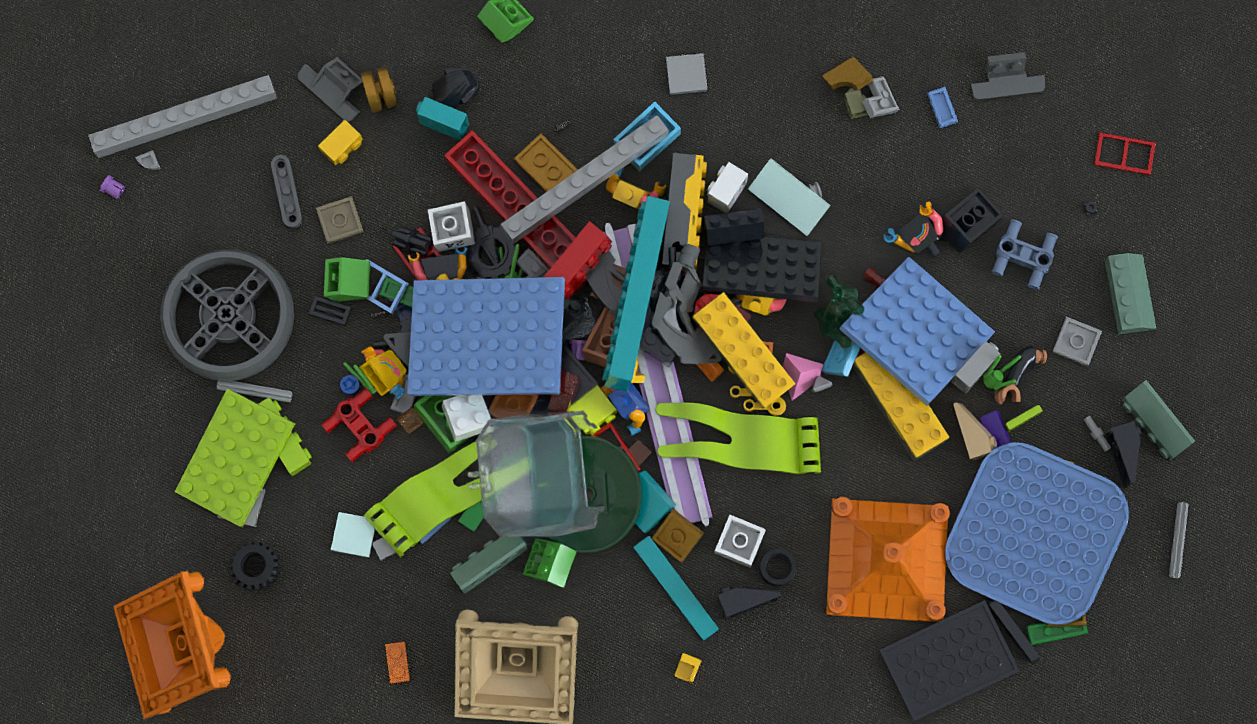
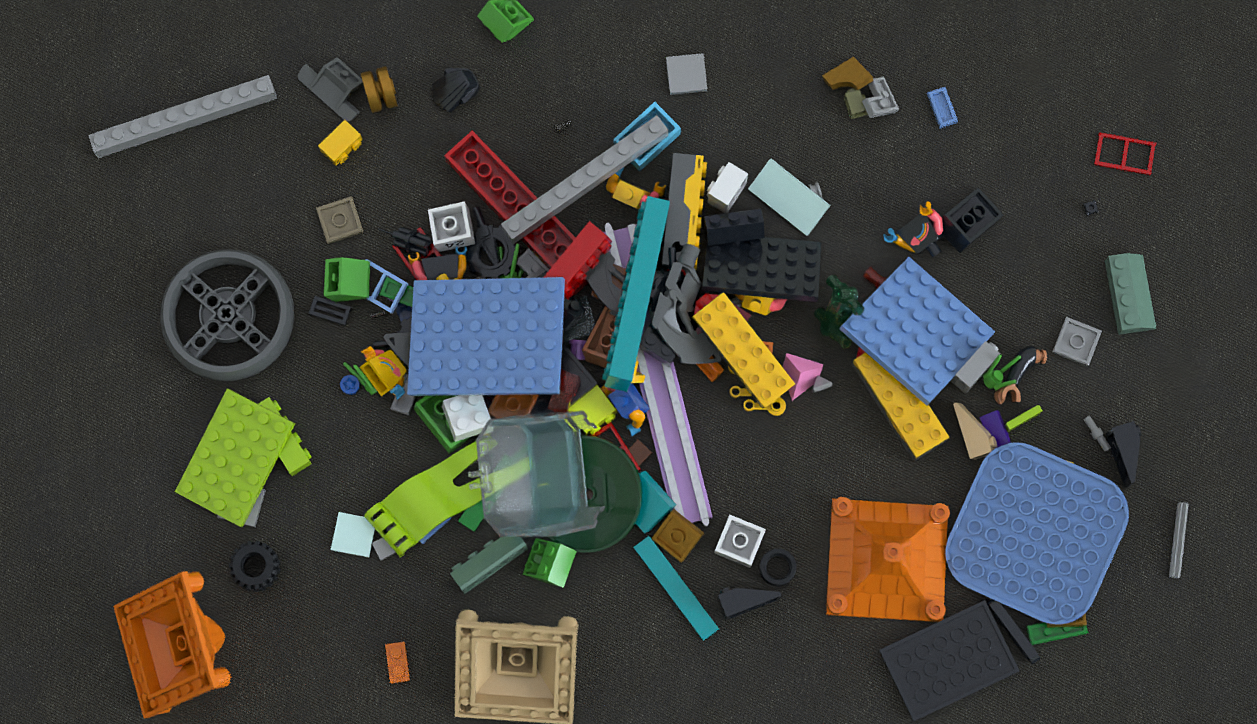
(112, 187): medium lavender bush -> none
(148, 161): light grey tile -> none
(255, 390): light grey axle -> none
(286, 191): dark grey plate -> none
(358, 425): red piece -> none
(410, 420): clear orange tile -> none
(442, 118): teal brick -> none
(544, 163): pearl gold tile -> none
(687, 668): yellow panel -> none
(756, 443): lime flag -> none
(840, 360): medium azure tile -> none
(1007, 78): dark grey plate -> none
(1024, 254): sand blue piece -> none
(1157, 421): sand green slope -> none

